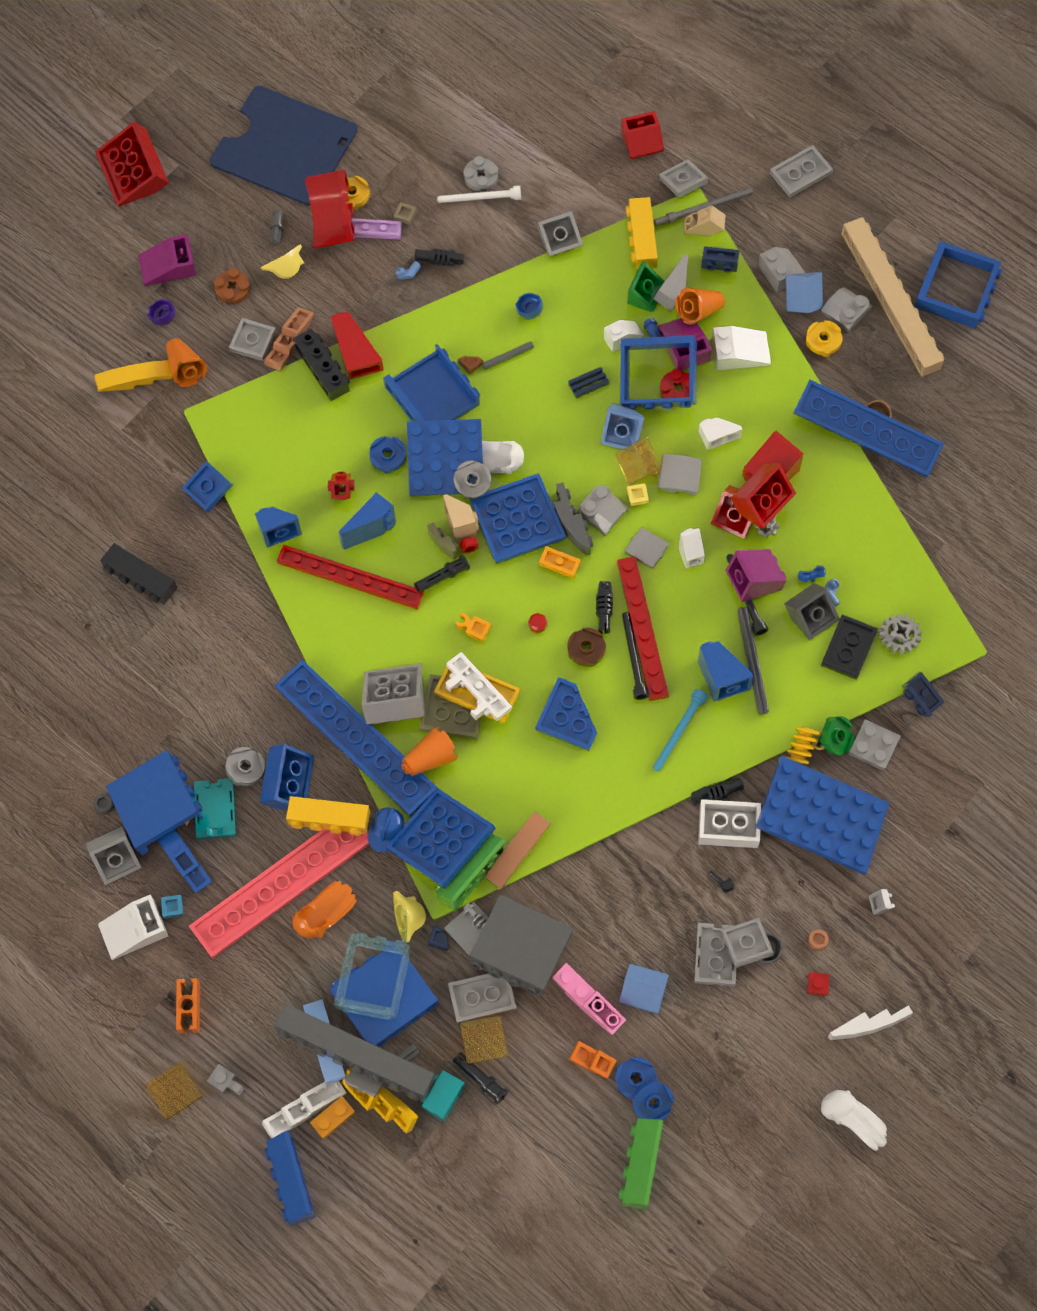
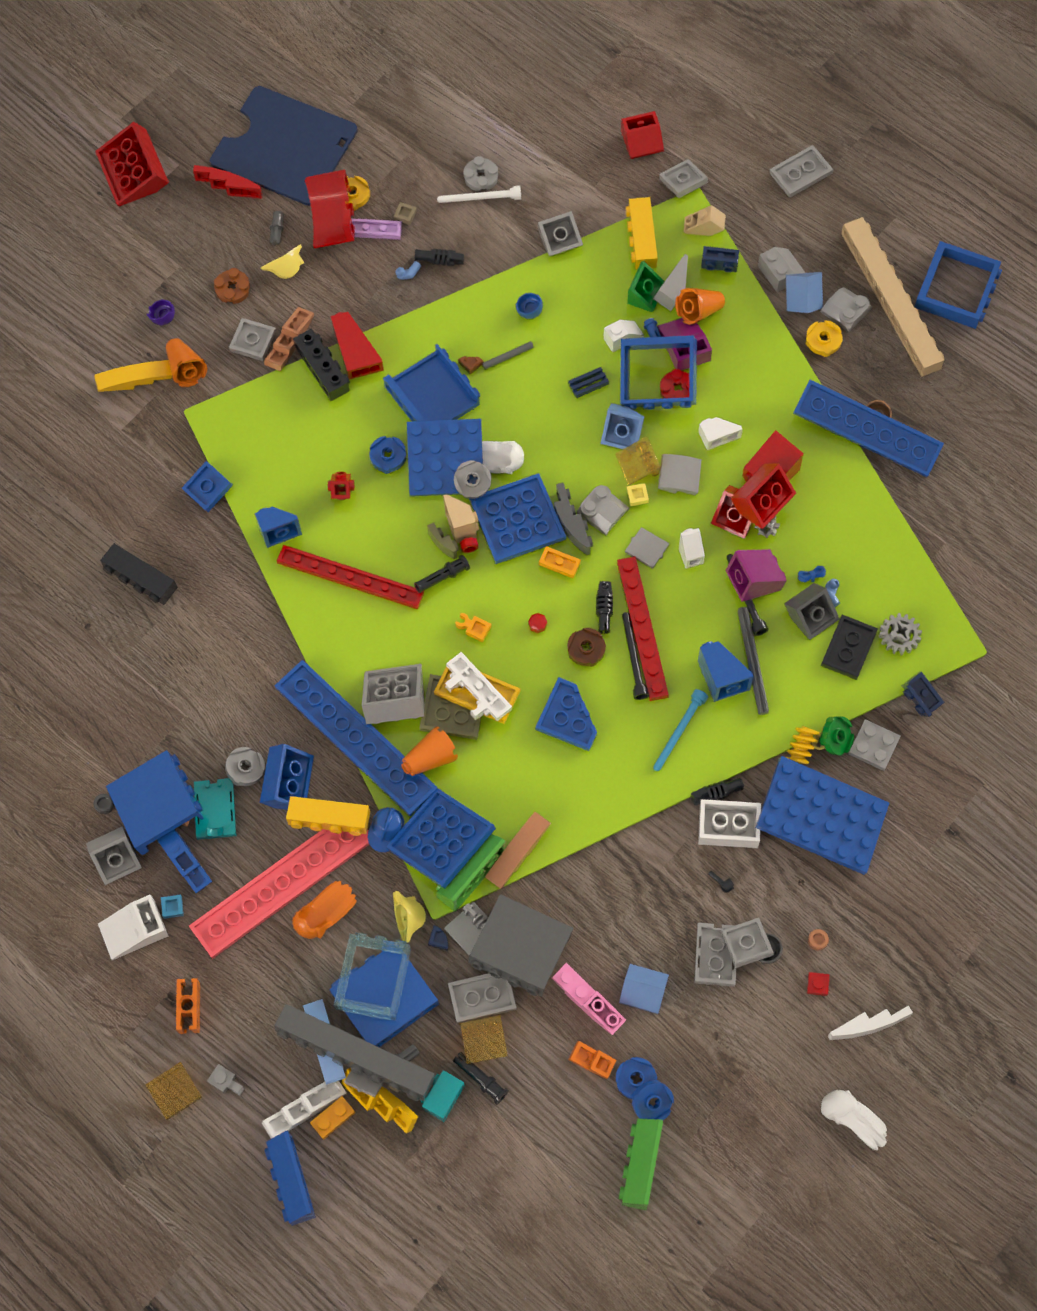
(167, 261): magenta slope -> none
(232, 183): none -> red slope
(369, 522): blue slope -> none
(672, 217): flat silver bar -> none
(739, 348): white slope -> none
(880, 901): light grey tile -> none

